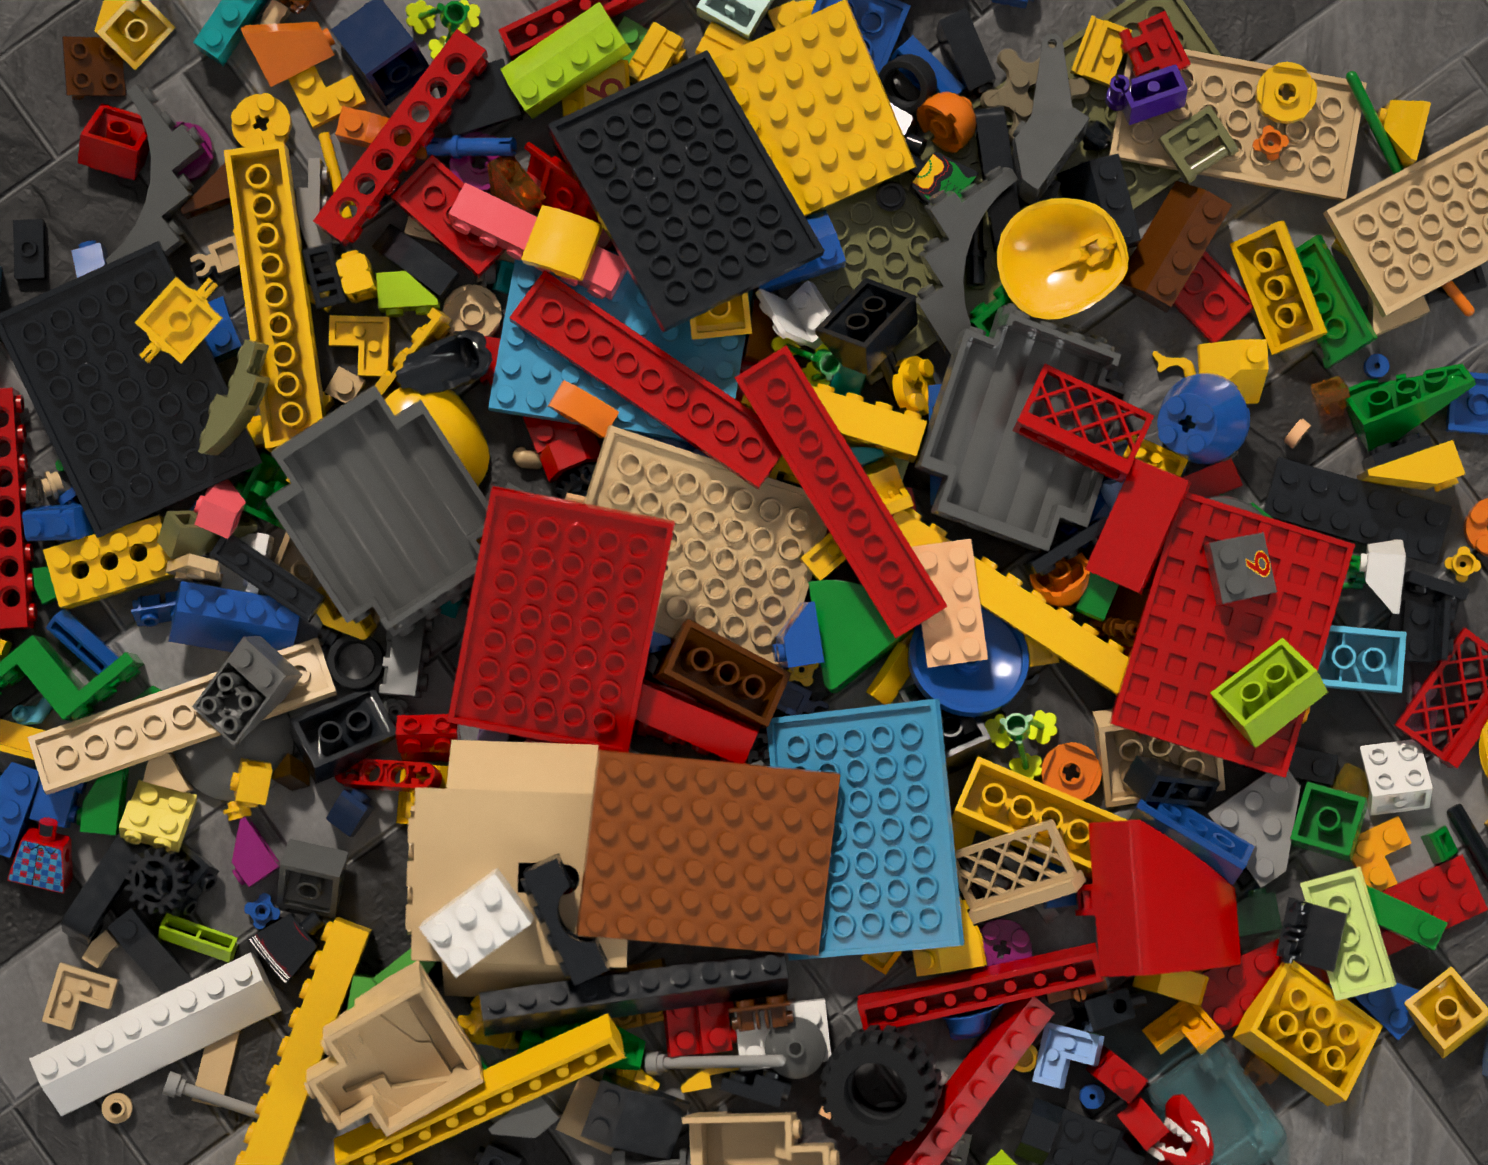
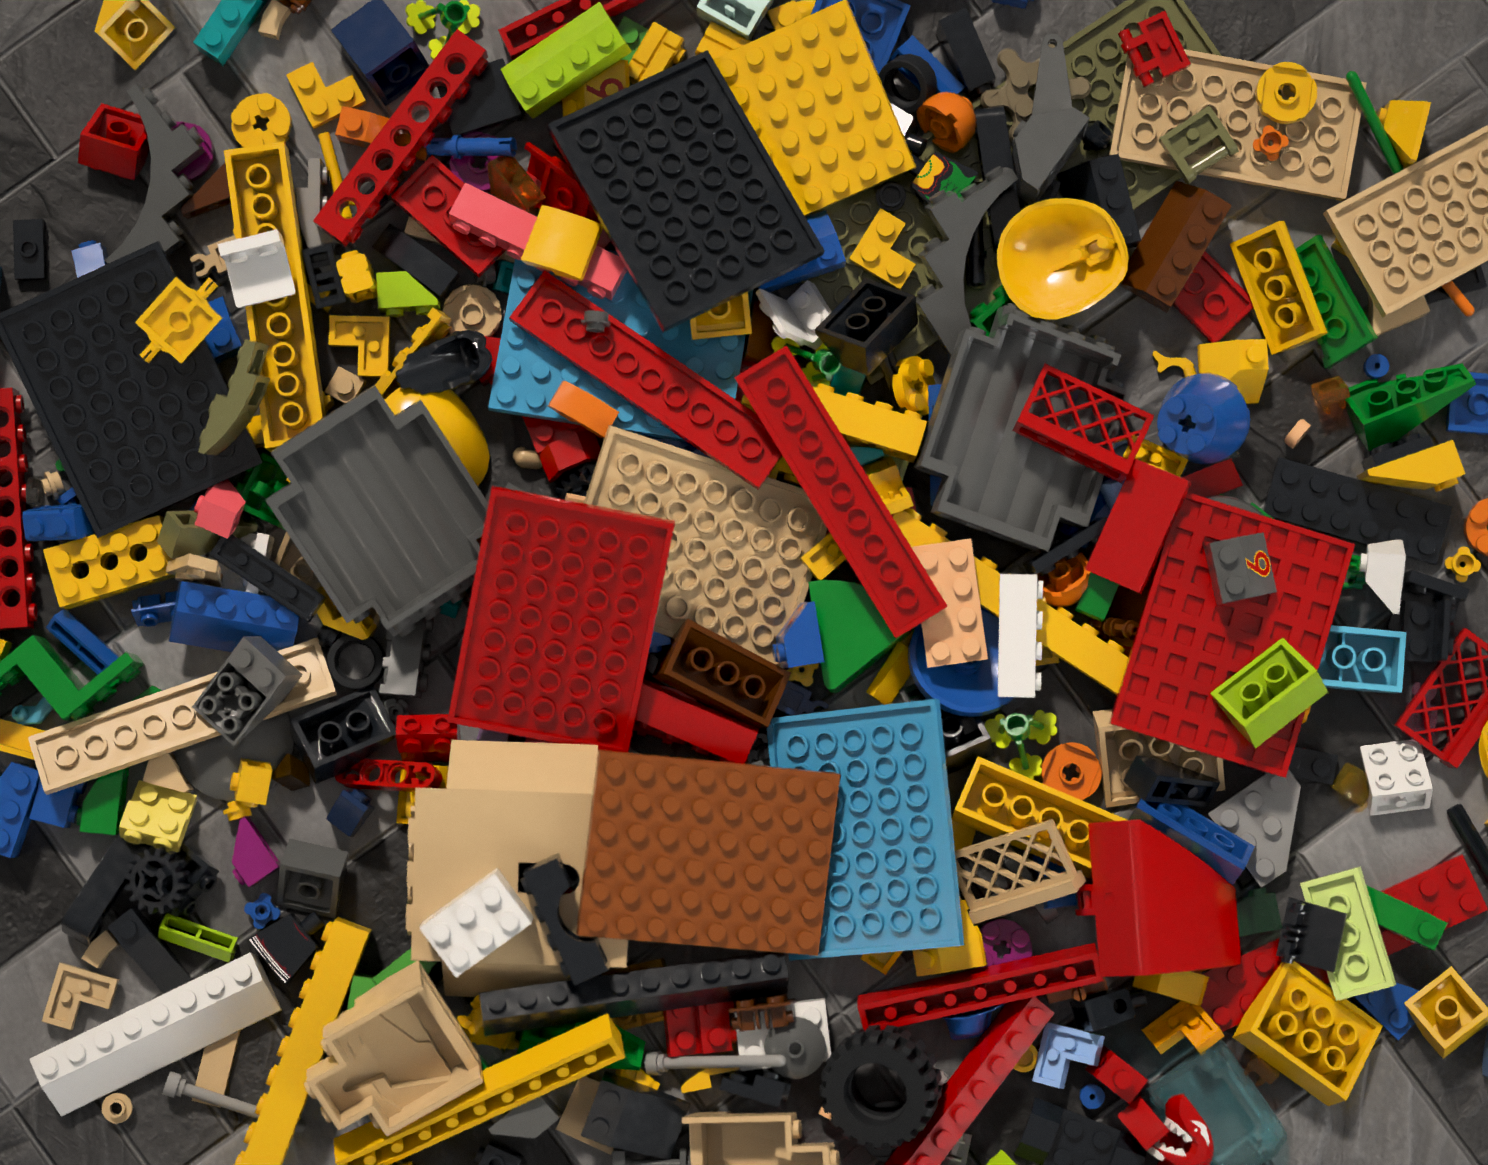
(43, 858): torso -> none
(44, 585): green piece -> none
(92, 68): reddish brown hinge -> none
(258, 268): none -> white bracket
(288, 47): orange slope -> none
(595, 321): none -> dark grey plate
(875, 251): none -> yellow plate
(1018, 635): none -> white brick
(1099, 52): yellow plate -> none
(1148, 94): dark purple hinge -> none
(1329, 821): green brick -> none
(1374, 846): light orange plate -> none
(1439, 844): green slope -> none

